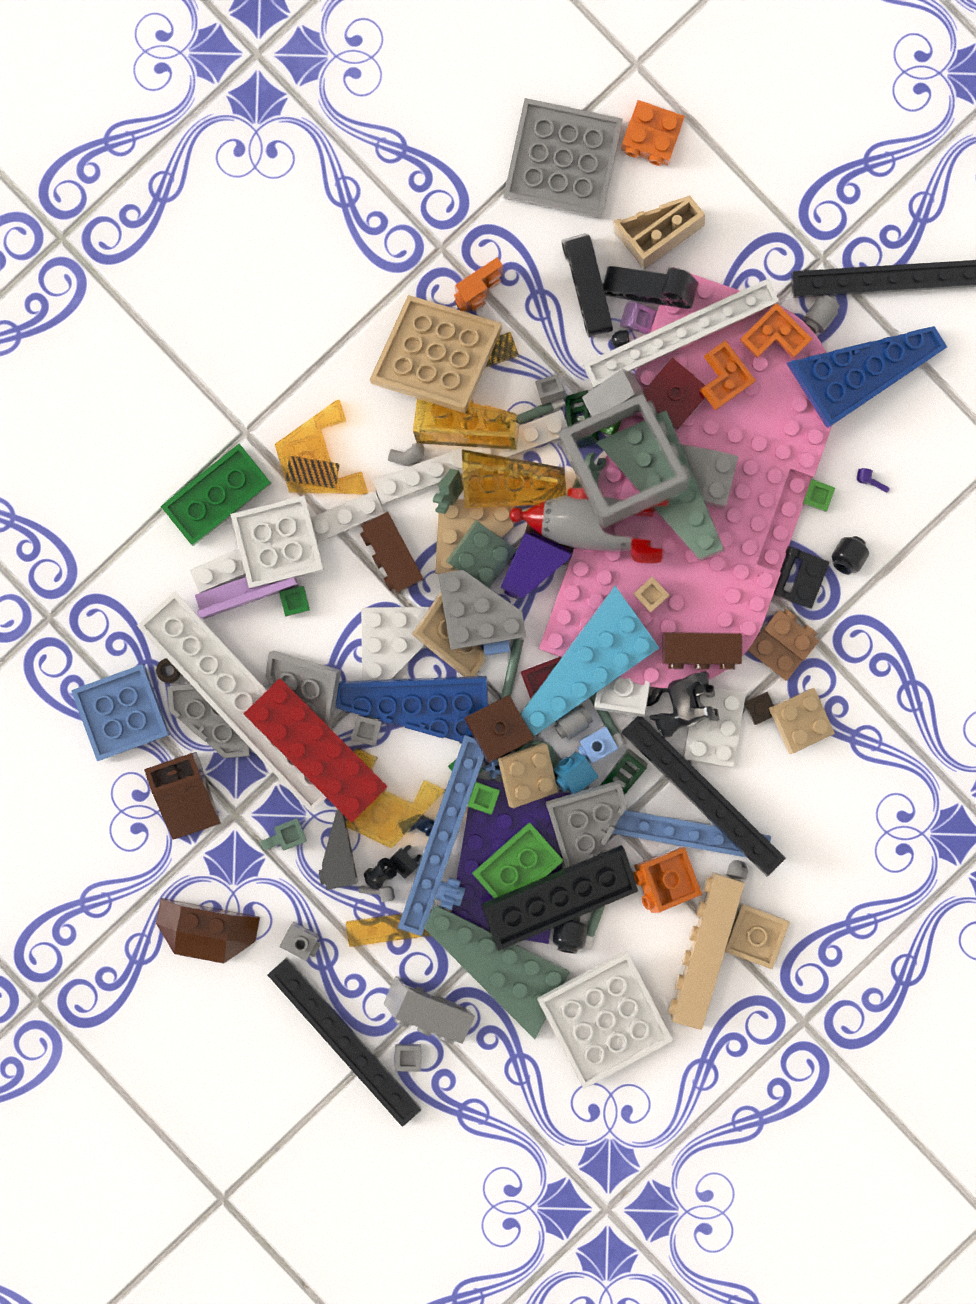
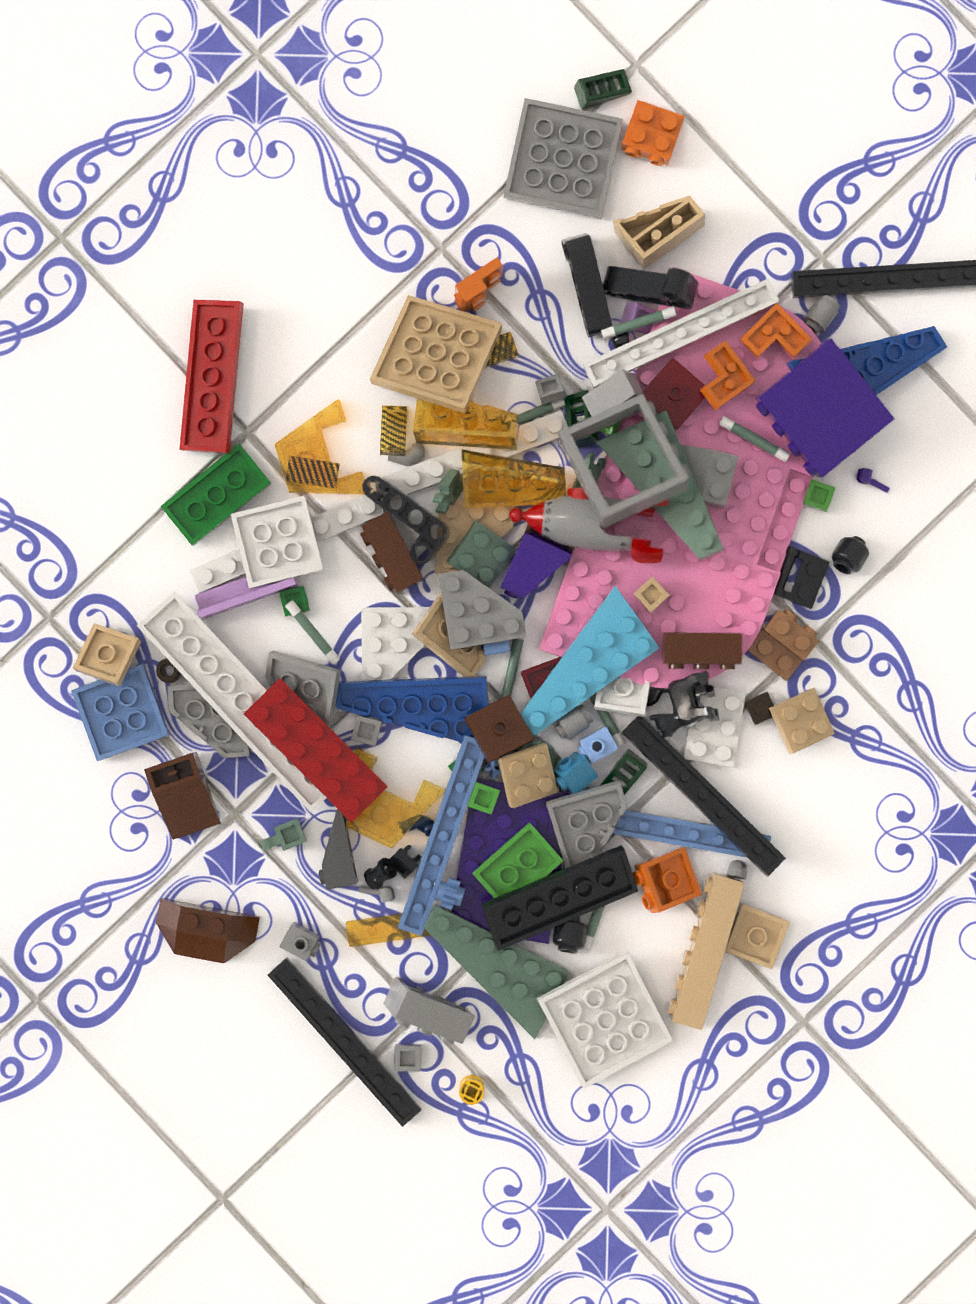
(107, 654): none -> tan plate
(211, 376): none -> red plate
(312, 632): none -> sand green bar
(393, 430): none -> clear yellow tile
(403, 514): none -> black beam
(471, 1084): none -> yellow wheel
(587, 93): none -> dark green slope
(639, 322): none -> sand green bar
(754, 439): none -> sand green bar
(824, 409): none -> dark purple panel

